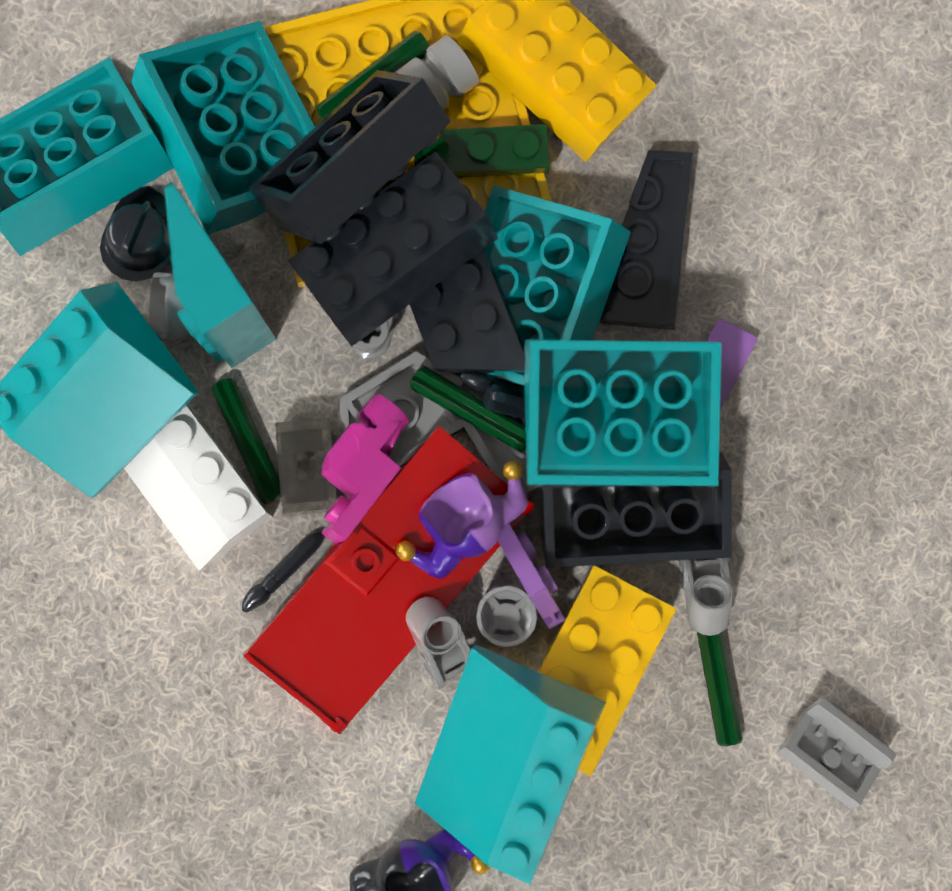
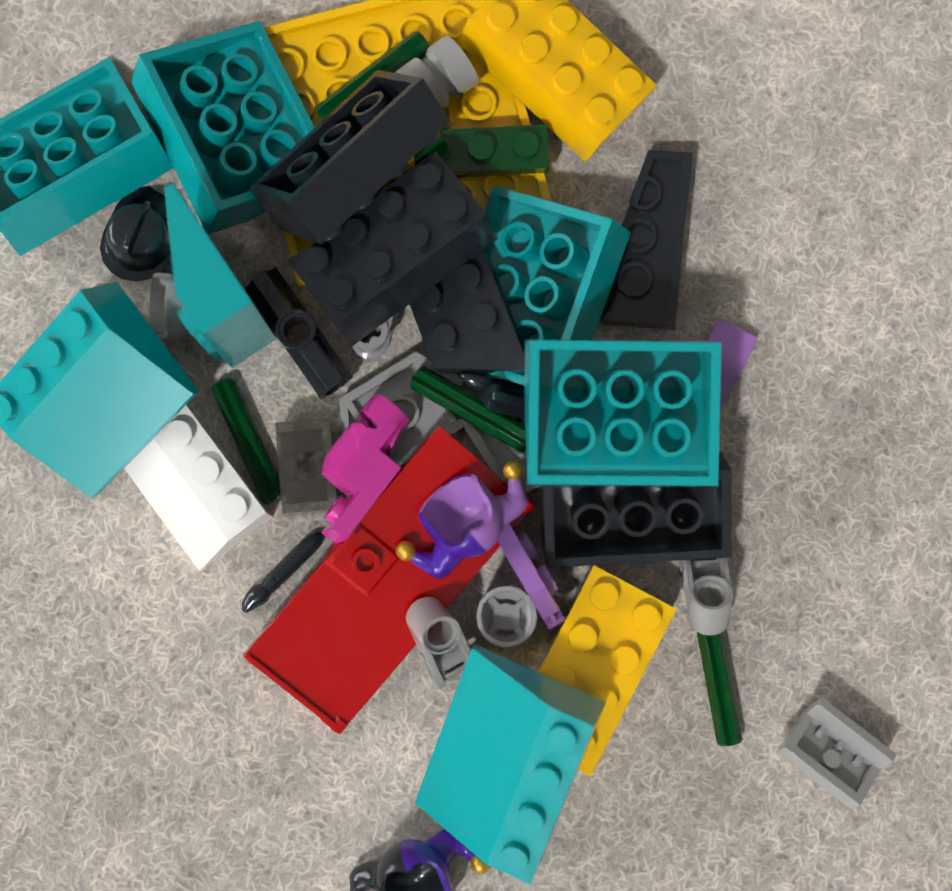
(283, 311): none -> black piece

